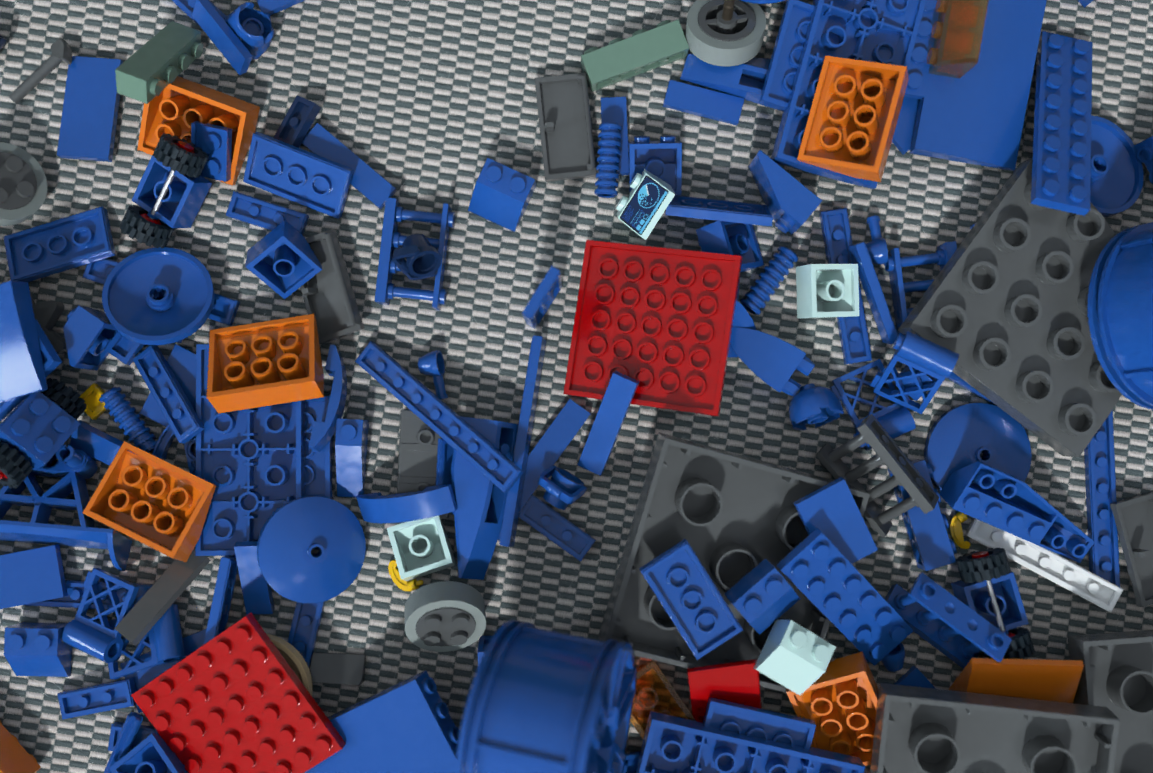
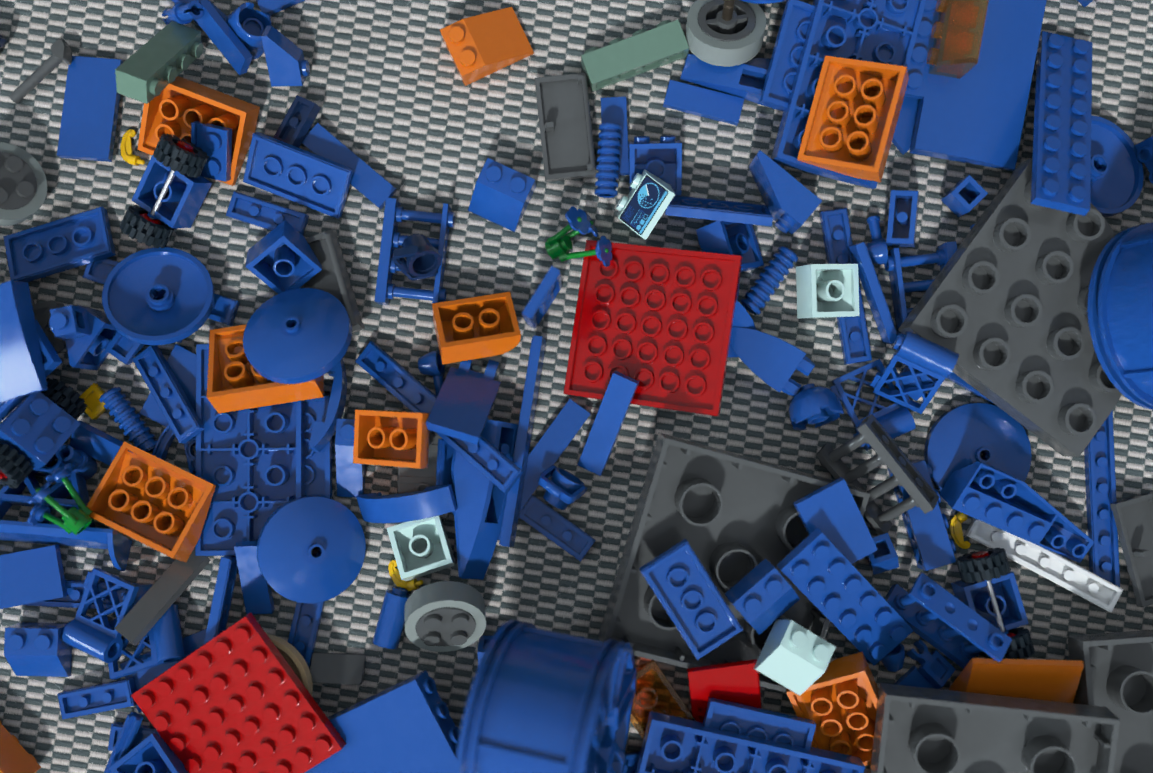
(64, 322): none -> blue brick
(75, 519): none -> plant
(127, 150): none -> yellow piece
(183, 13): none -> blue pin
(283, 59): none -> blue slope
(297, 335): none -> blue dish
(391, 438): none -> orange brick
(391, 618): none -> blue brick
(464, 402): none -> blue tile
(475, 327): none -> orange brick
(486, 43): none -> orange slope
(560, 244): none -> plant
(885, 557): none -> blue brick
(902, 218): none -> blue brick
(933, 665): none -> blue plate
(964, 196): none -> blue brick

